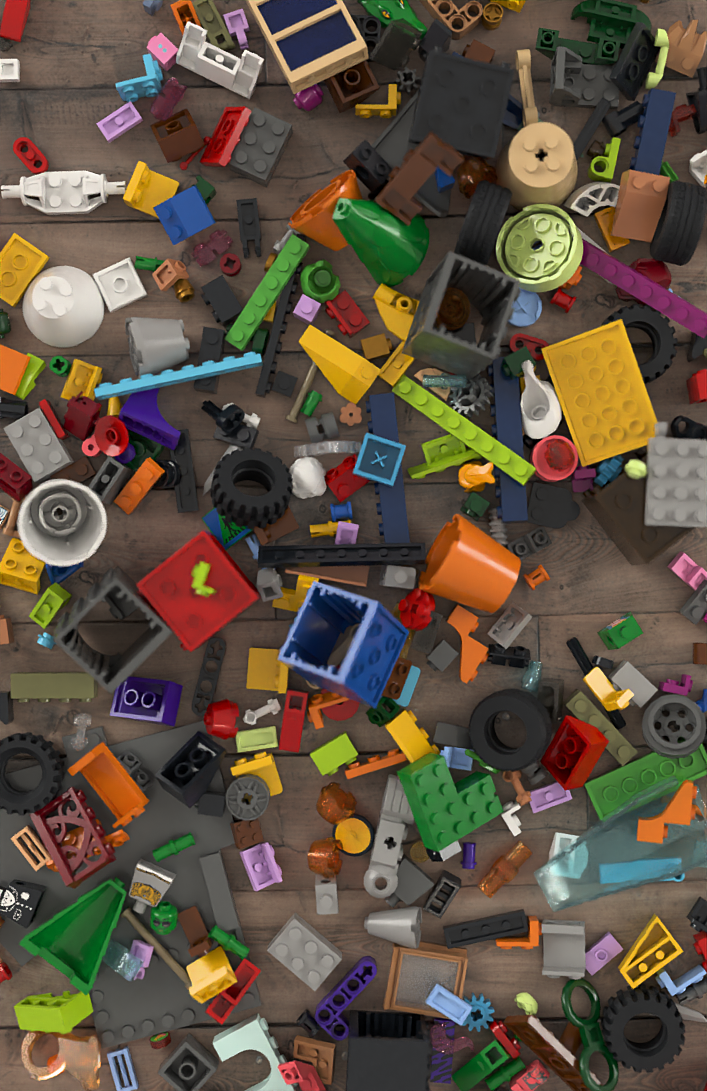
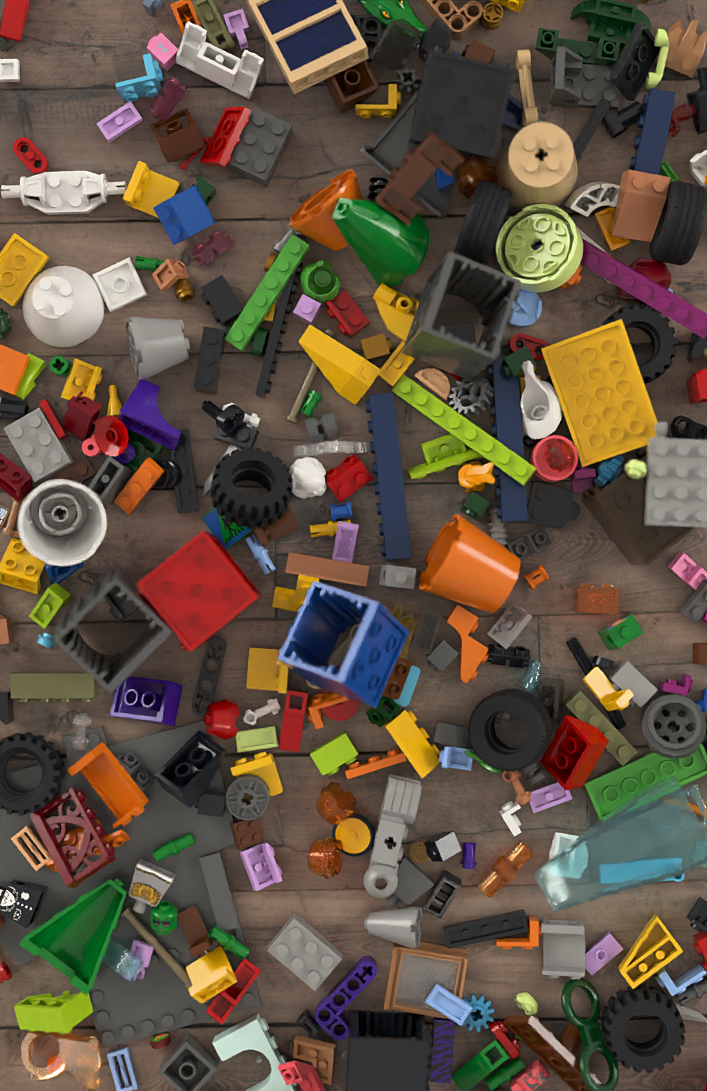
(169, 377): medium azure plate -> none
(200, 574): lime bracket -> none
(231, 269): dark red wheel -> none
(249, 225): black hinge -> none
(269, 584): light grey brick -> none
(284, 384): black plate -> none
(309, 97): magenta head -> none
(326, 895): light grey torso -> none
(341, 555): black plate -> none
(350, 408): nougat plant -> none
(368, 165): black brick -> none
(379, 460): dark azure brick -> none
(416, 609): red plate -> none
(444, 381): clear light blue pin -> none
(446, 1046): clear pink piece -> none
(447, 809): green piece -> none
(453, 309): clear orange cone -> none
(563, 300): red bush -> none
(595, 149): dark brown plate -> none
(597, 600): none -> clear orange brick
(607, 163): lime plate -> none
(677, 811): orange arch -> none

